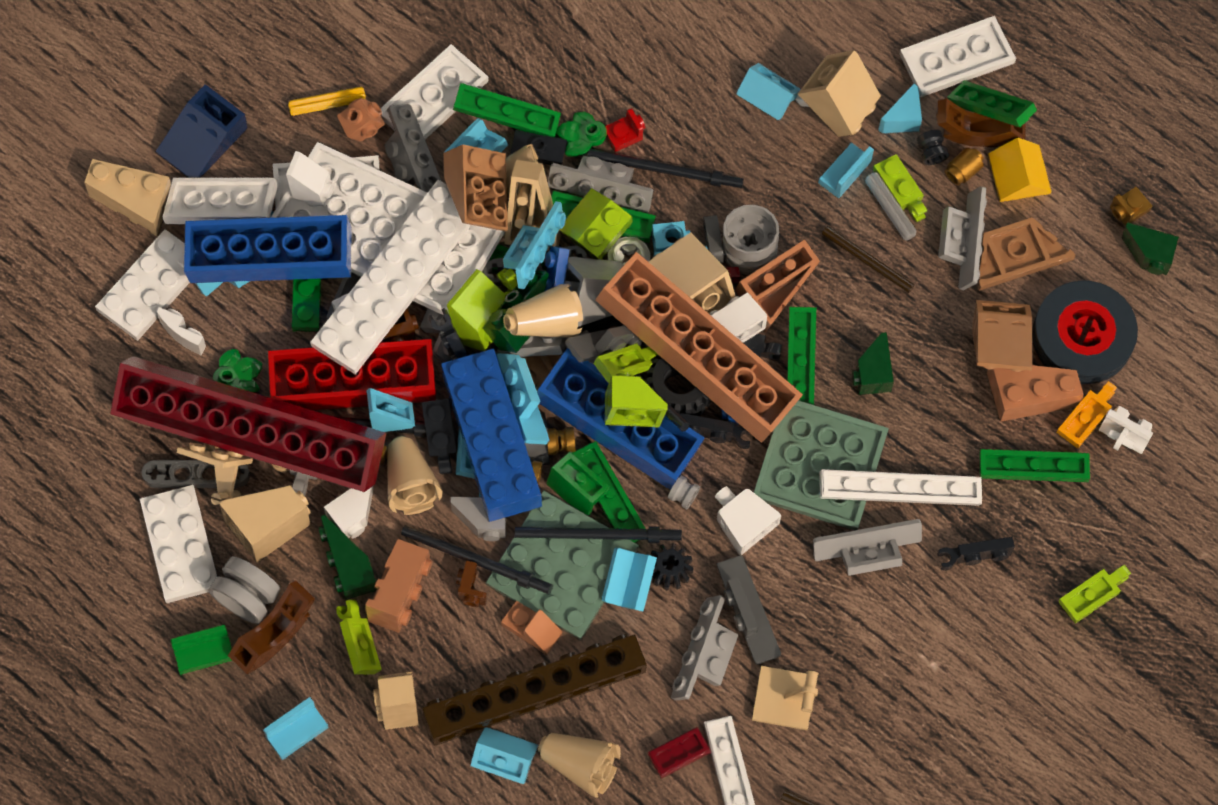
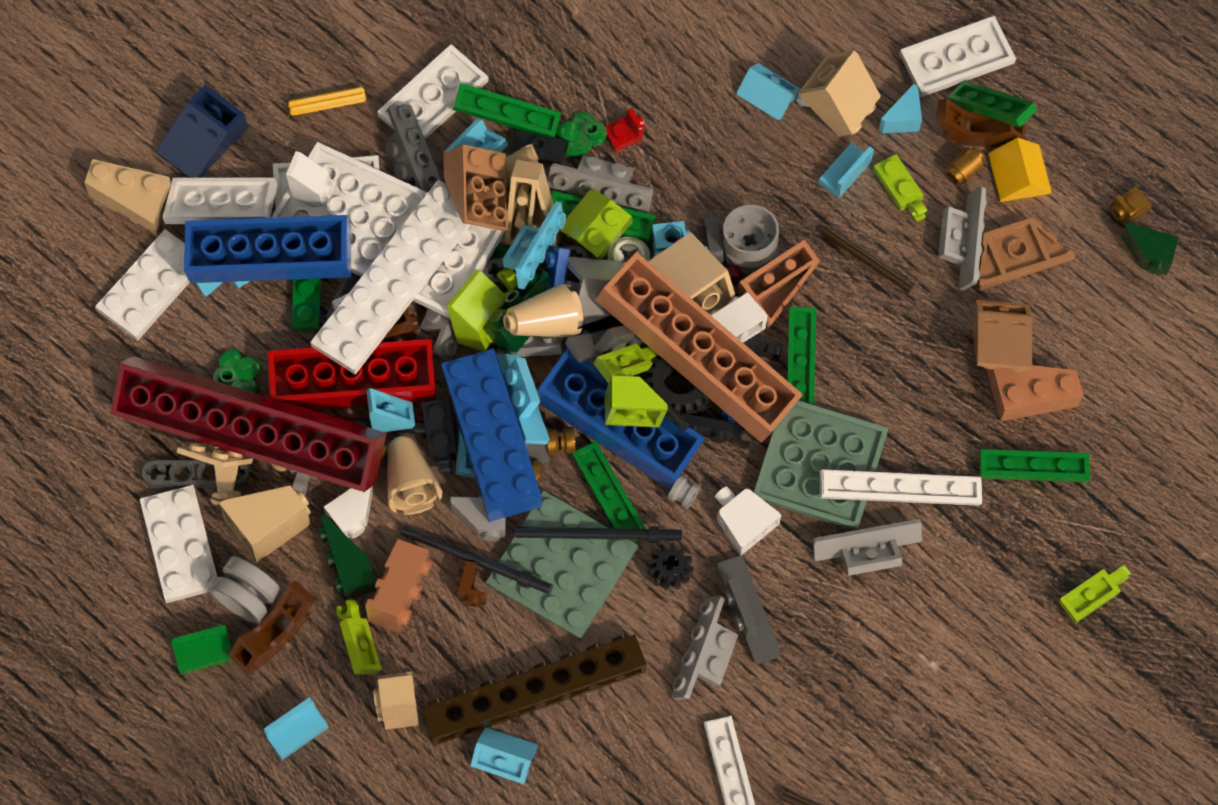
(176, 327): white slope -> none
(361, 119): nougat brick -> none
(450, 336): black plate -> none
(532, 627): nougat slope -> none
(577, 483): green panel -> none
(581, 760): tan cone -> none
(628, 579): medium azure panel -> none
(679, 752): dark red plate -> none
(715, 178): black bar -> none
(785, 697): tan plate -> none
(874, 368): dark green slope -> none
(890, 206): light grey axle -> none
(932, 147): black wheel -> none
(975, 552): black plate -> none
(1087, 416): light orange plate -> none
(1107, 311): black wheel -> none
(1125, 431): white hips -> none

